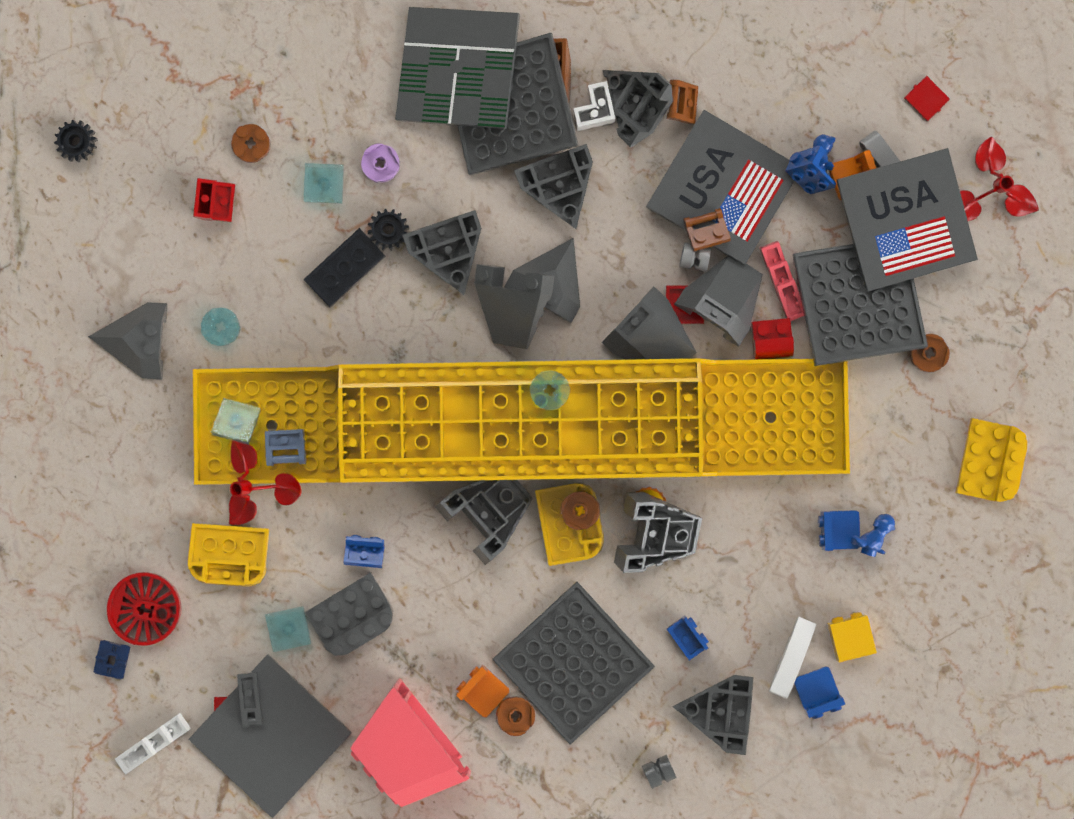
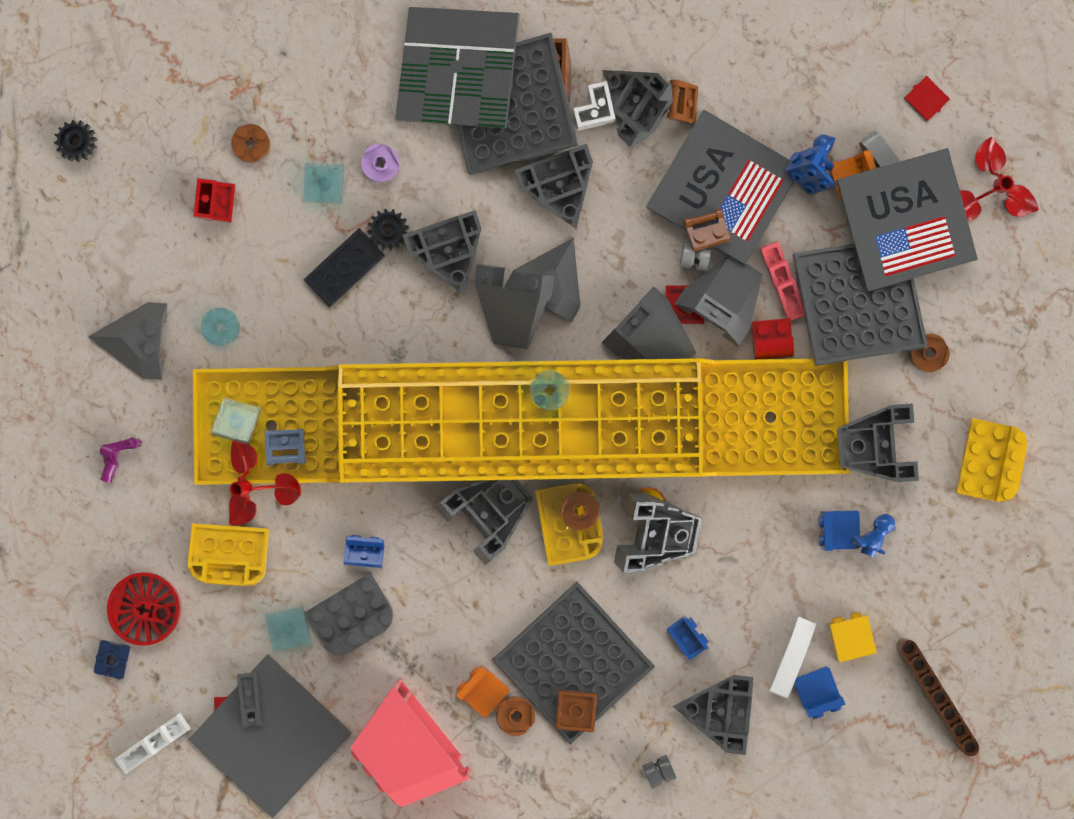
(110, 453): none -> magenta pin
(576, 711): none -> dark orange plate
(870, 444): none -> dark grey wedge
(941, 705): none -> reddish brown beam

